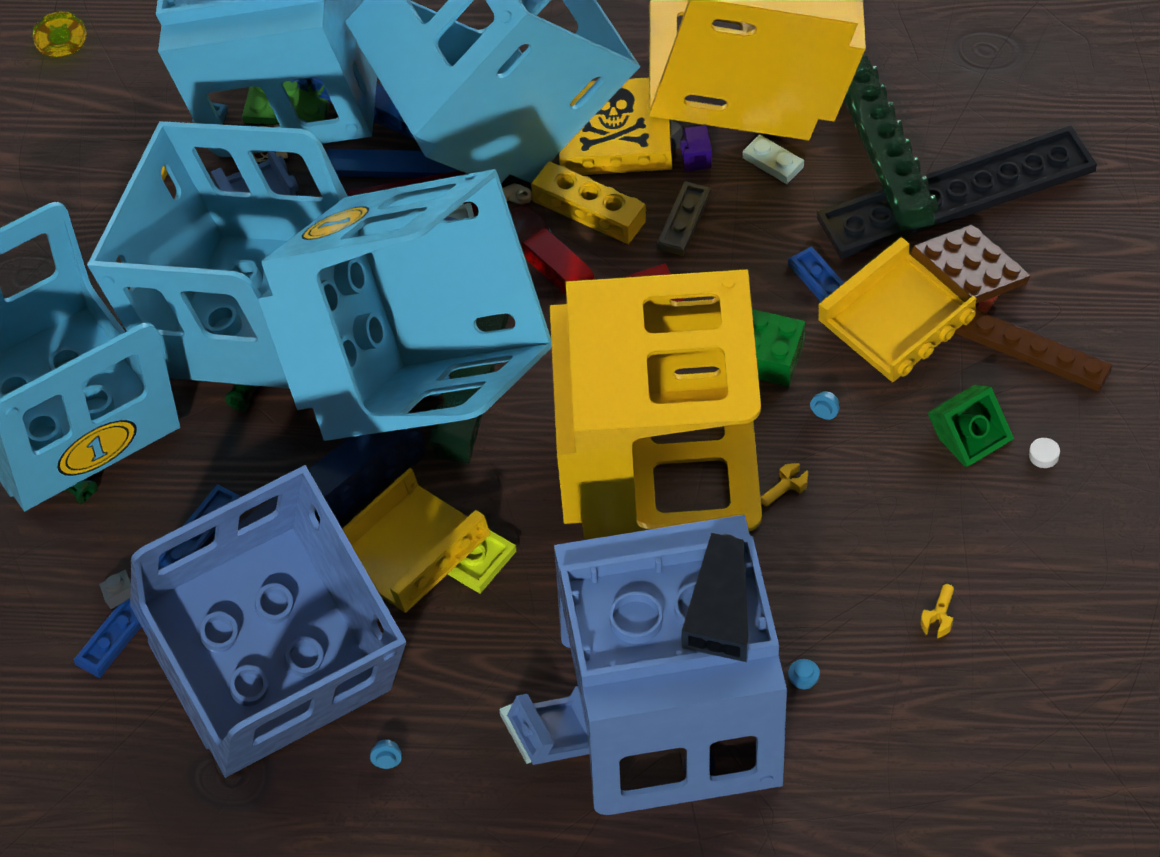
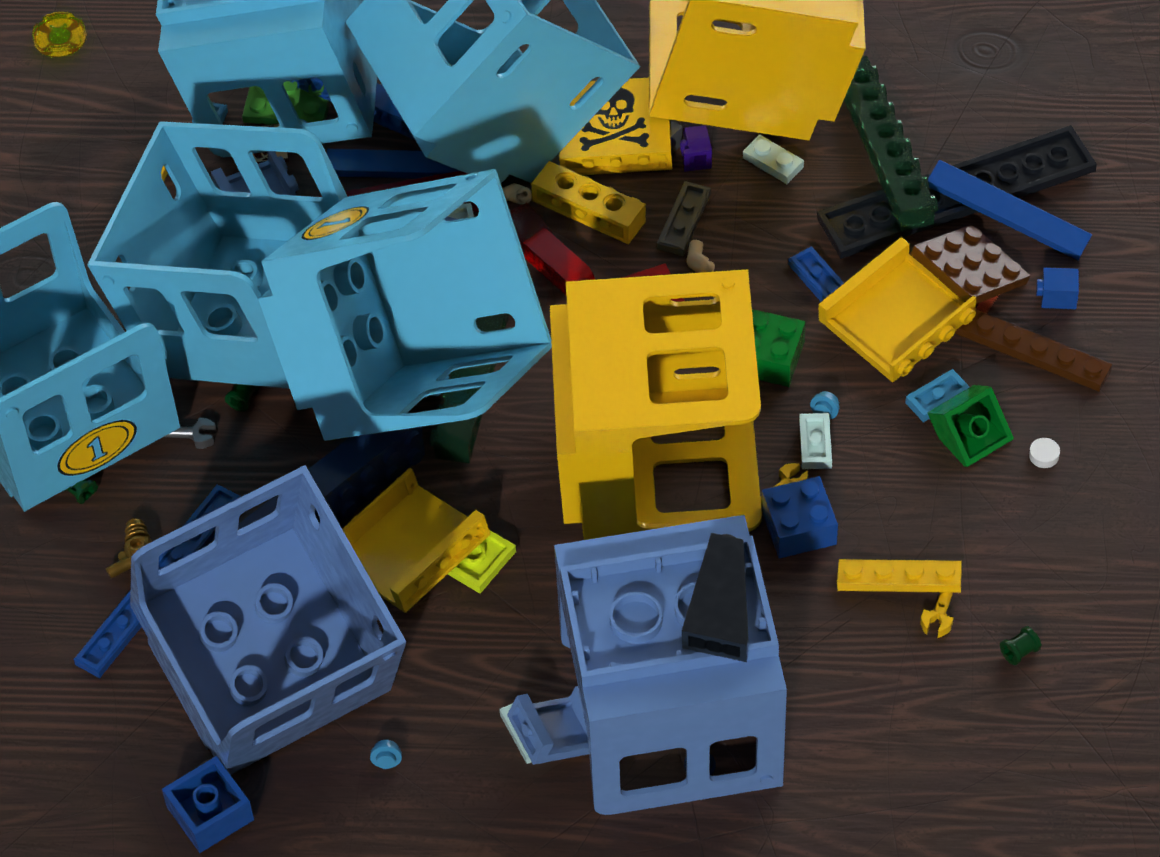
(116, 589): dark grey plate -> none
(135, 539): none -> pearl gold piece
(195, 433): none -> flat silver bar
(208, 804): none -> blue brick
(698, 261): none -> tan arm
(799, 517): none -> blue brick
(803, 673): dark azure plate -> none
(815, 441): none -> light aqua plate
(899, 575): none -> yellow plate
(935, 393): none -> dark azure plate
(1009, 210): none -> blue tile
(1020, 645): none -> dark green bush
(1058, 288): none -> blue brick

